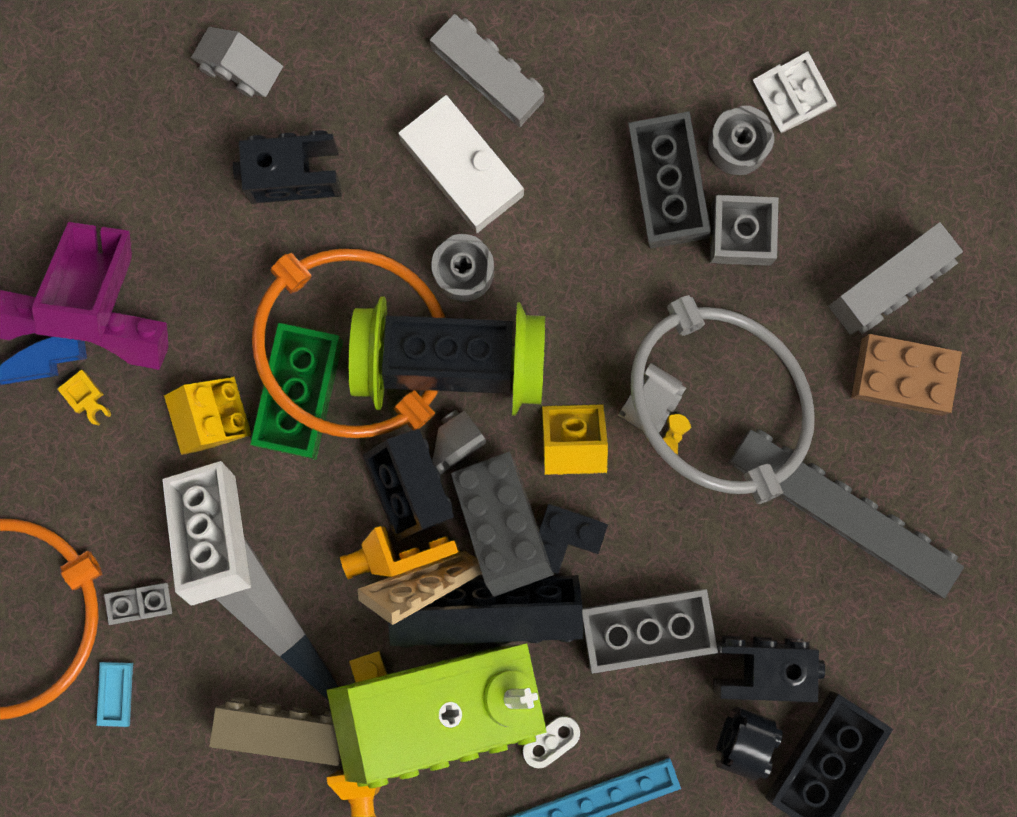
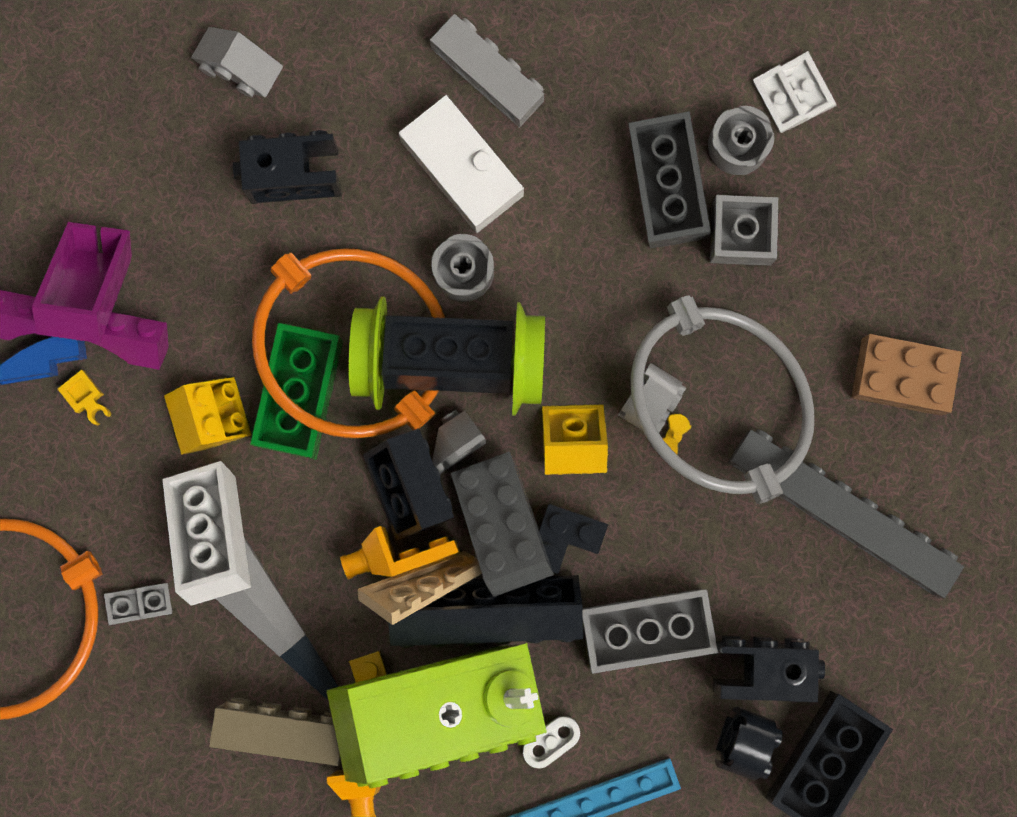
(114, 694): medium azure tile -> none
(901, 275): light grey brick -> none

